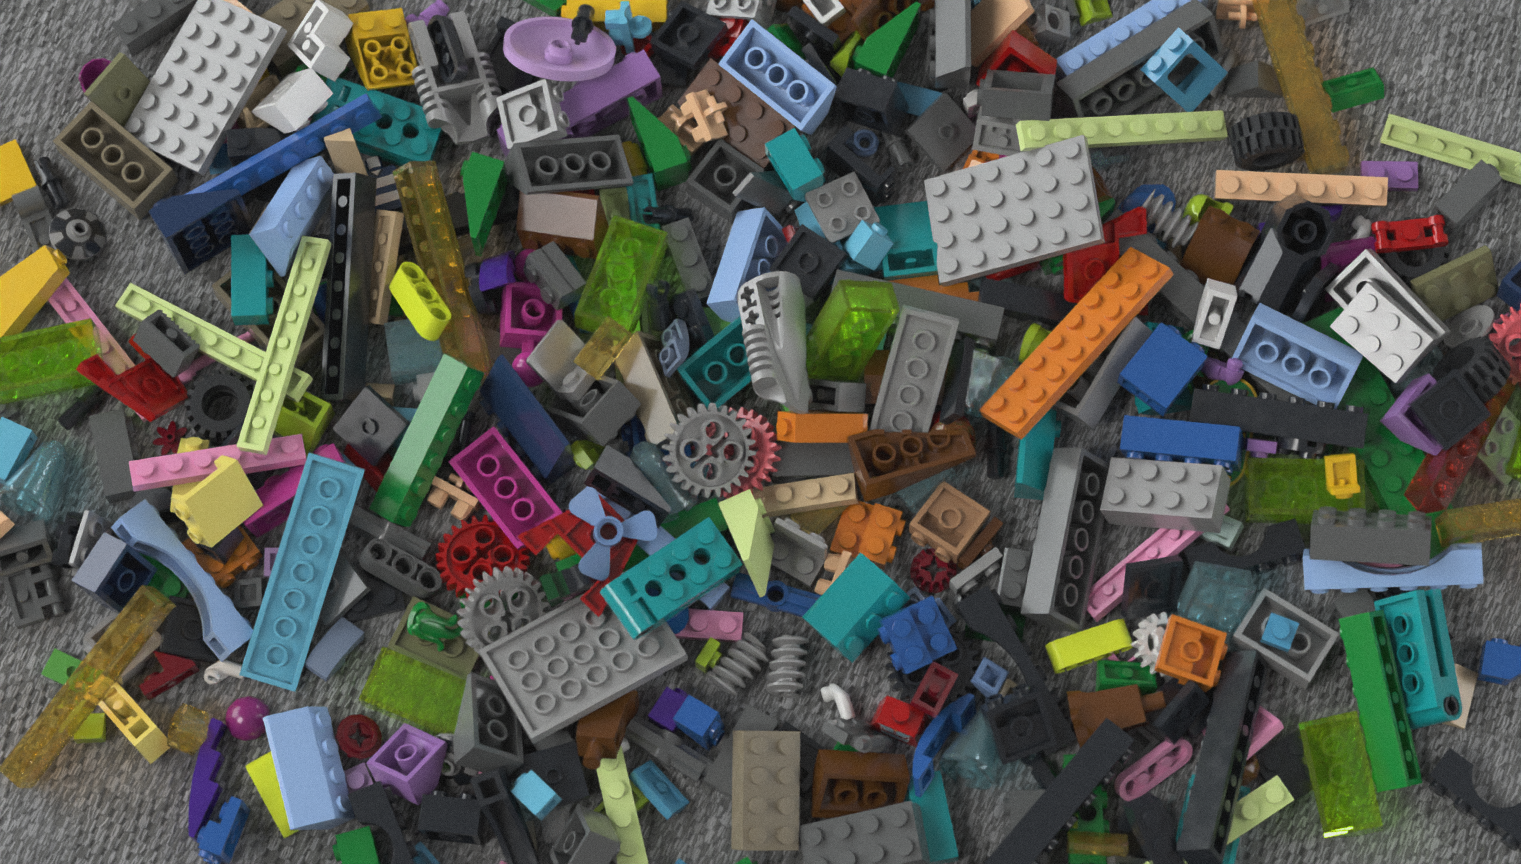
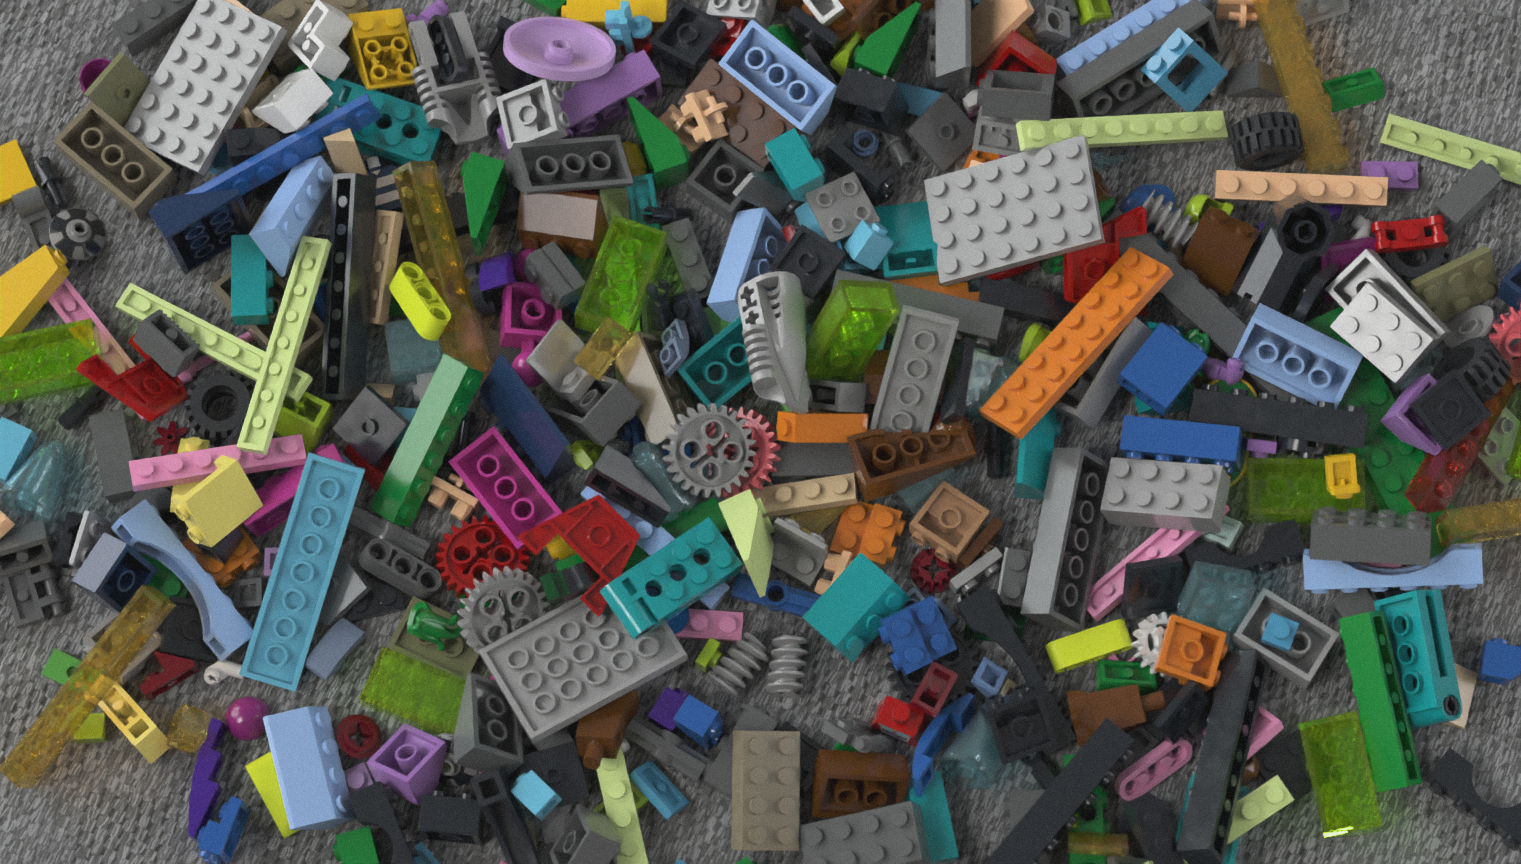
(582, 24): black axle -> none
(589, 509): medium blue piece -> none
(842, 699): white arm -> none
(1214, 313): white slope -> none

